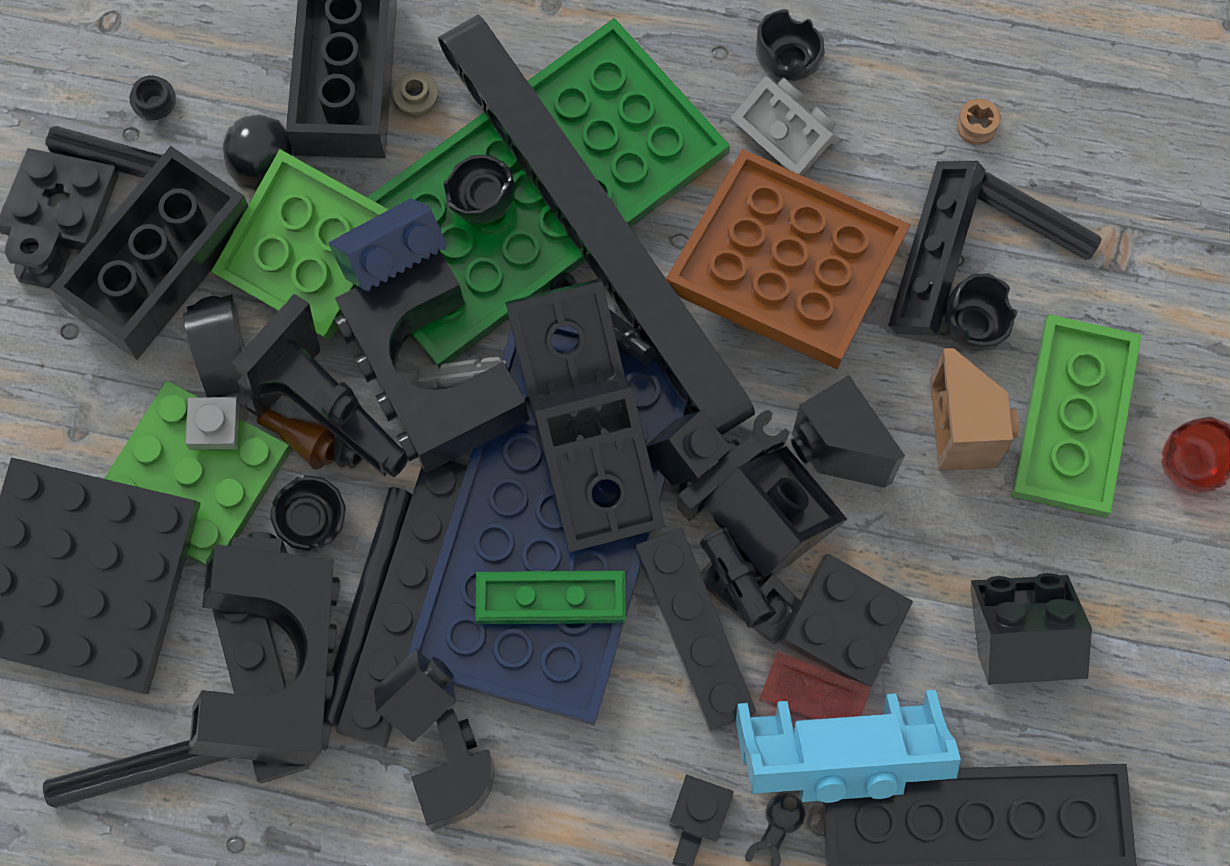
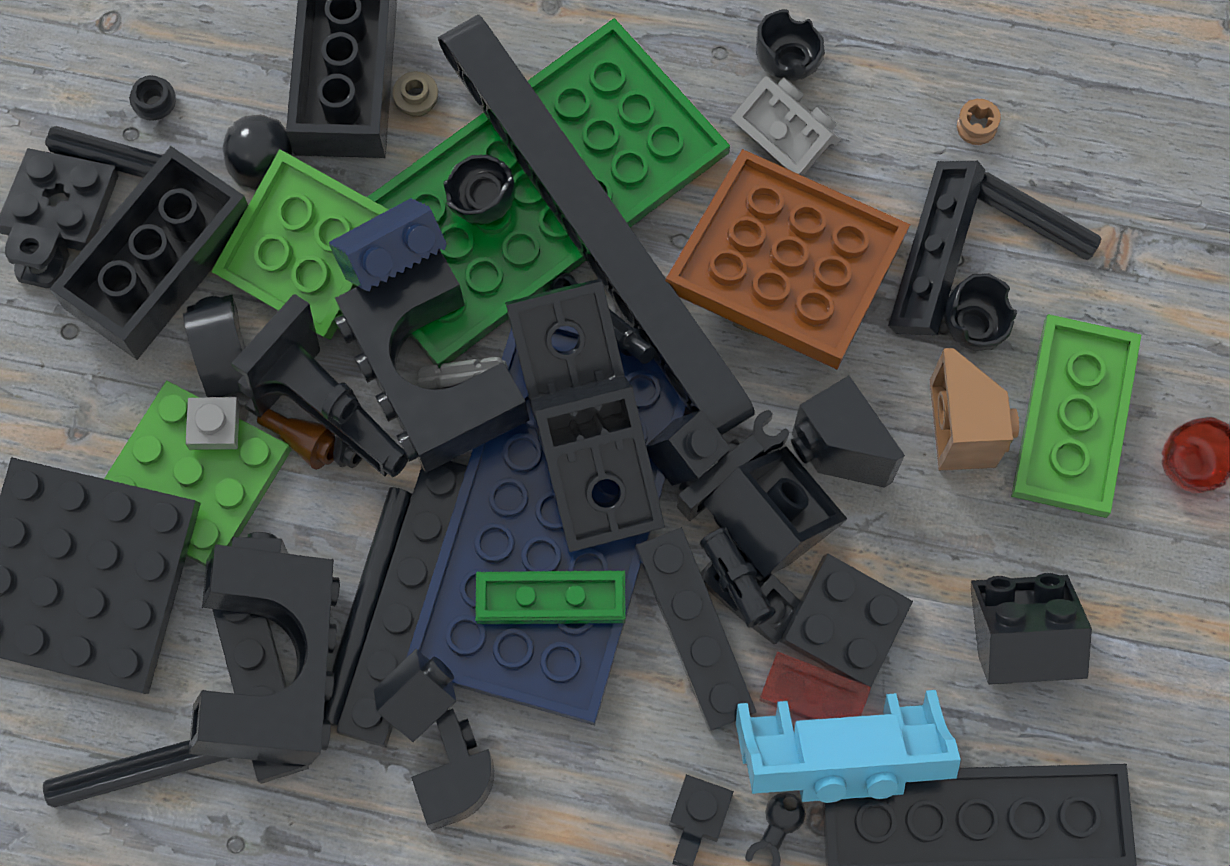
(308, 513): black hair -> none

